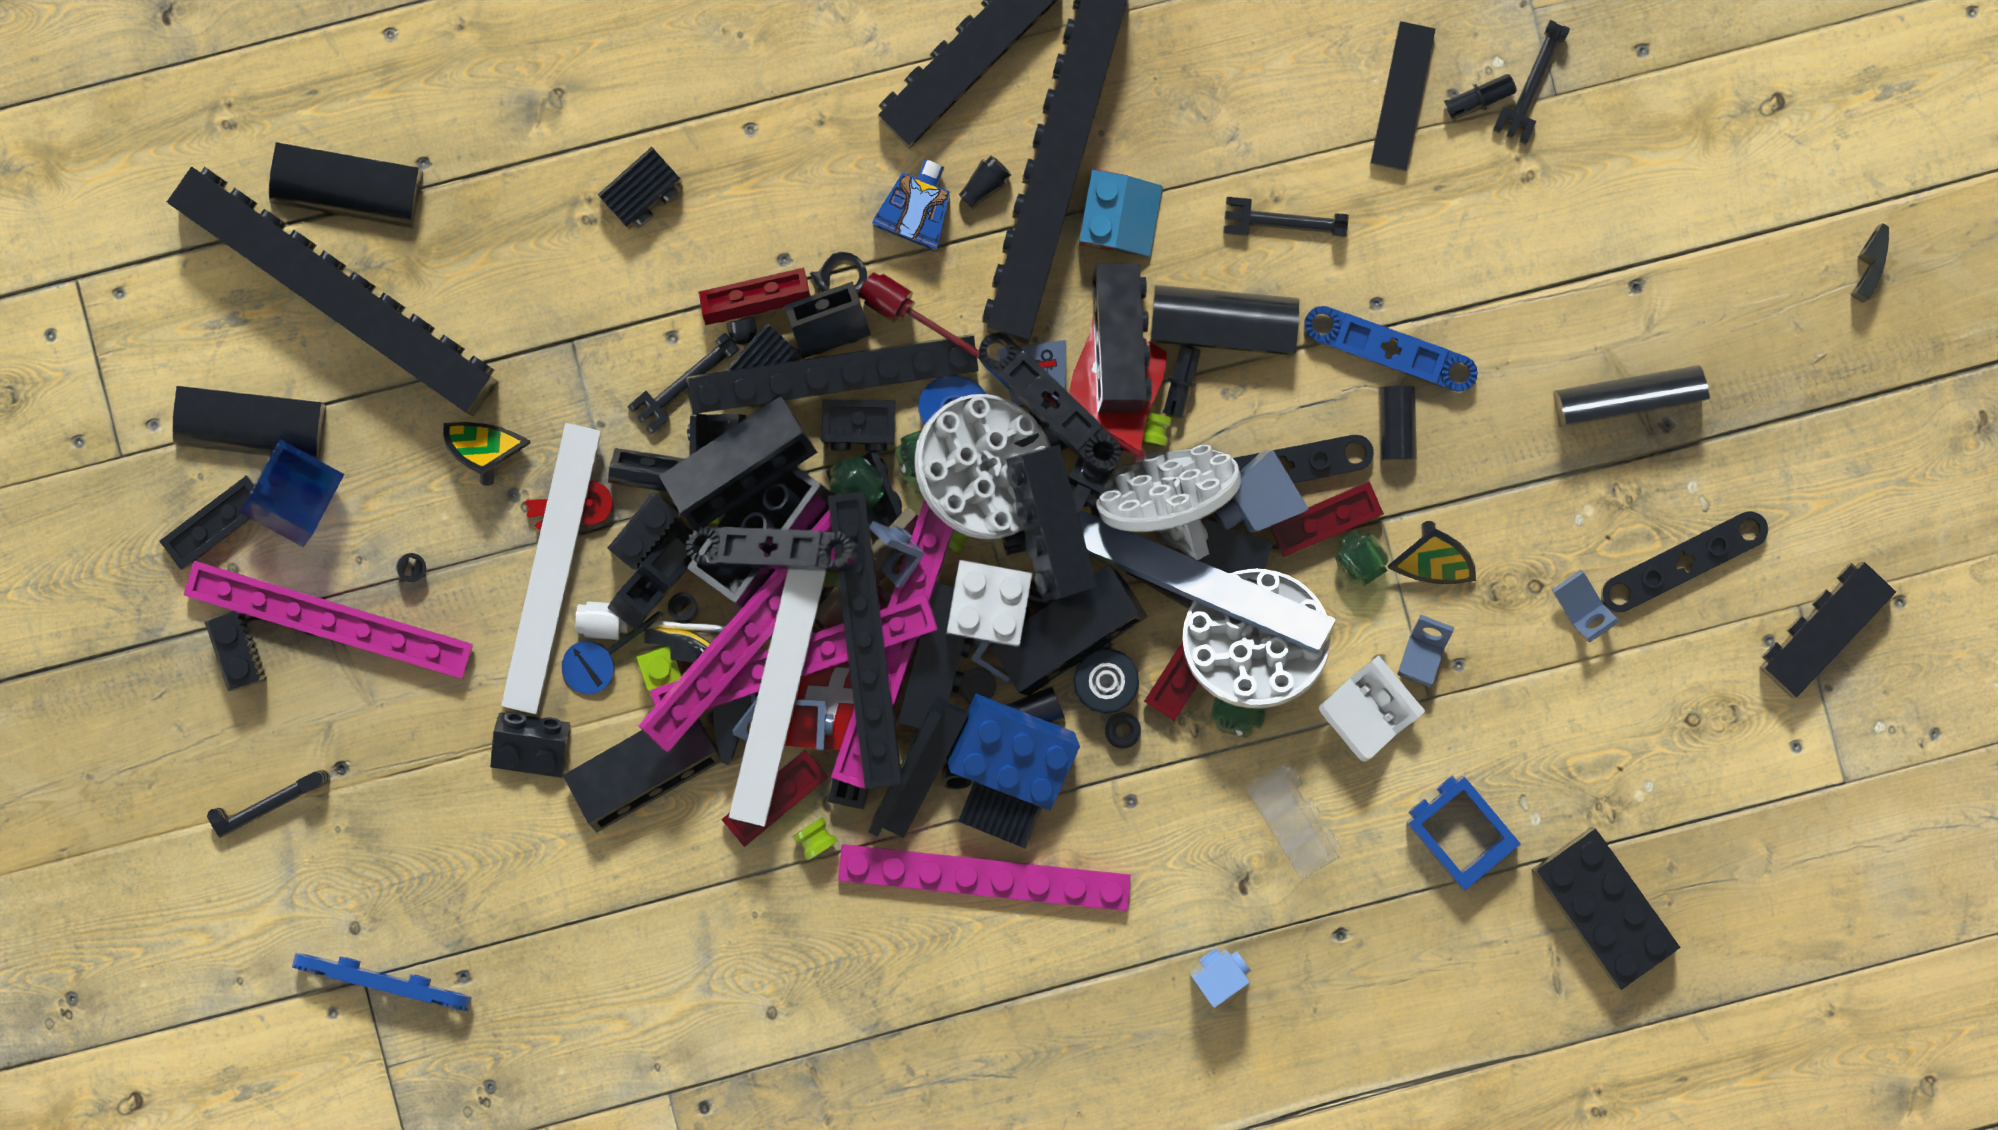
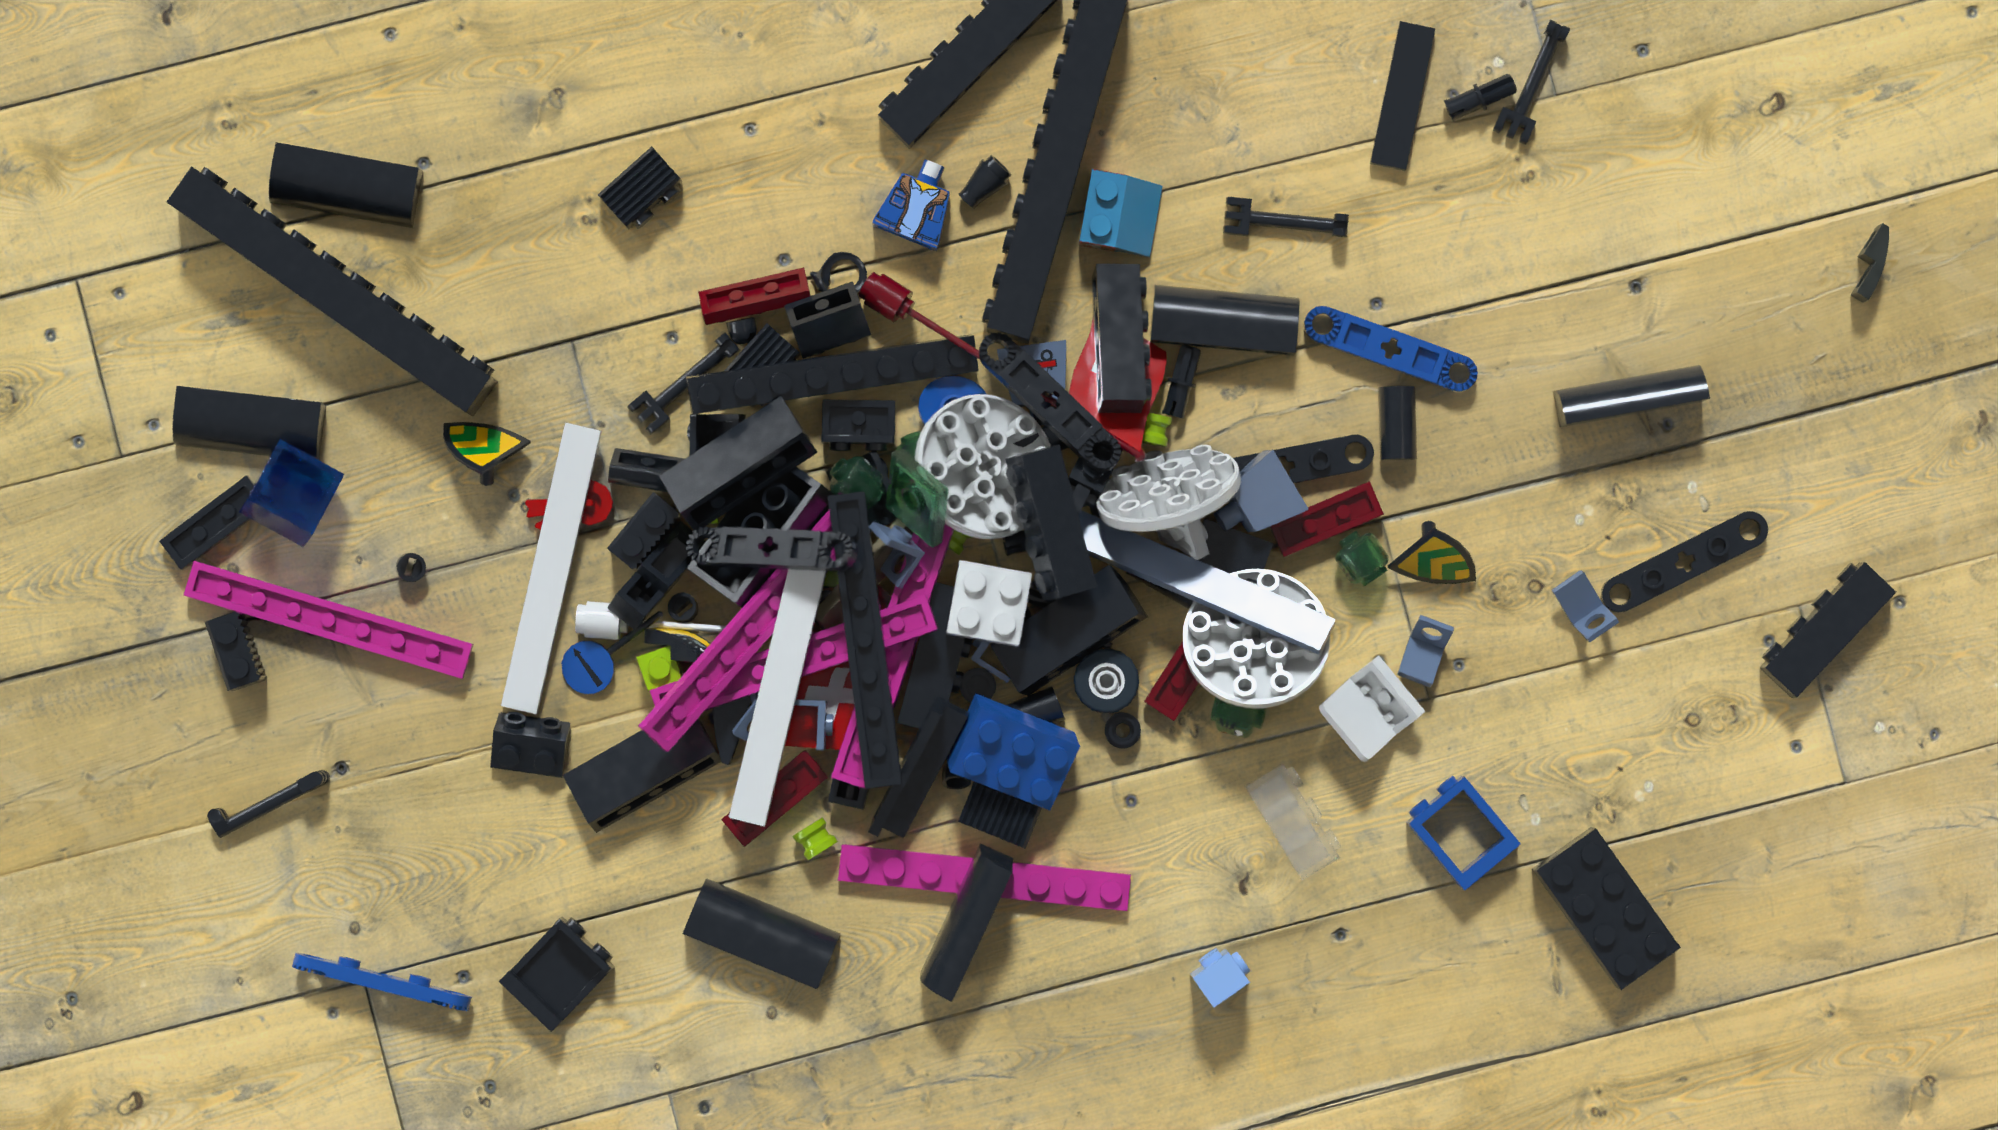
(558, 972): none -> black panel
(761, 933): none -> black brick
(917, 497): none -> clear green tile
(966, 921): none -> black brick

